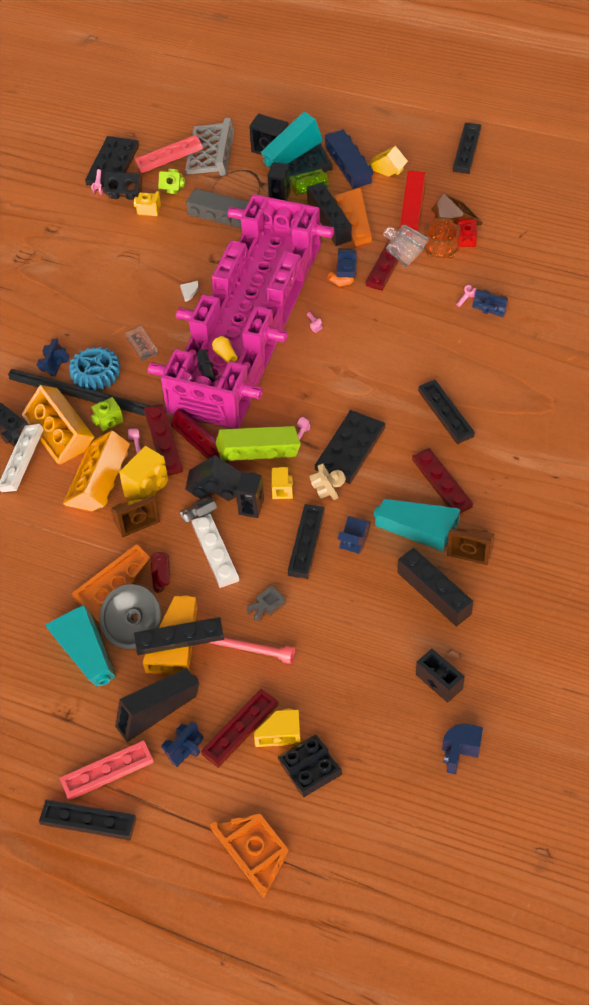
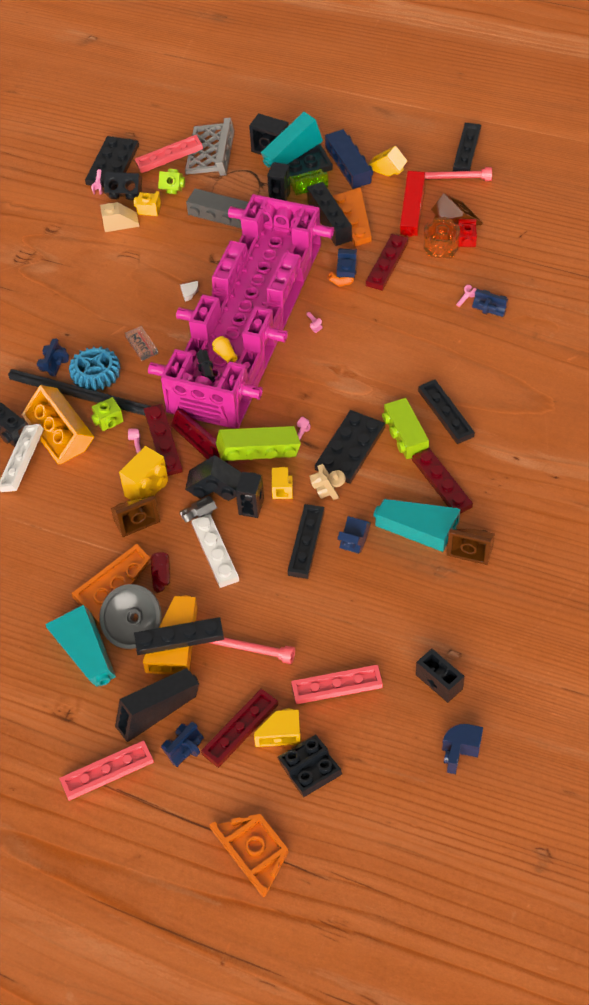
(87, 819): black plate -> none
(97, 472): light orange slope -> none
(118, 217): none -> tan slope
(268, 602): flat silver plate -> none
(336, 684): none -> coral plate
(405, 243): clear torso -> none
(405, 428): none -> lime brick
(435, 587): black brick -> none
(483, 174): none -> coral piece

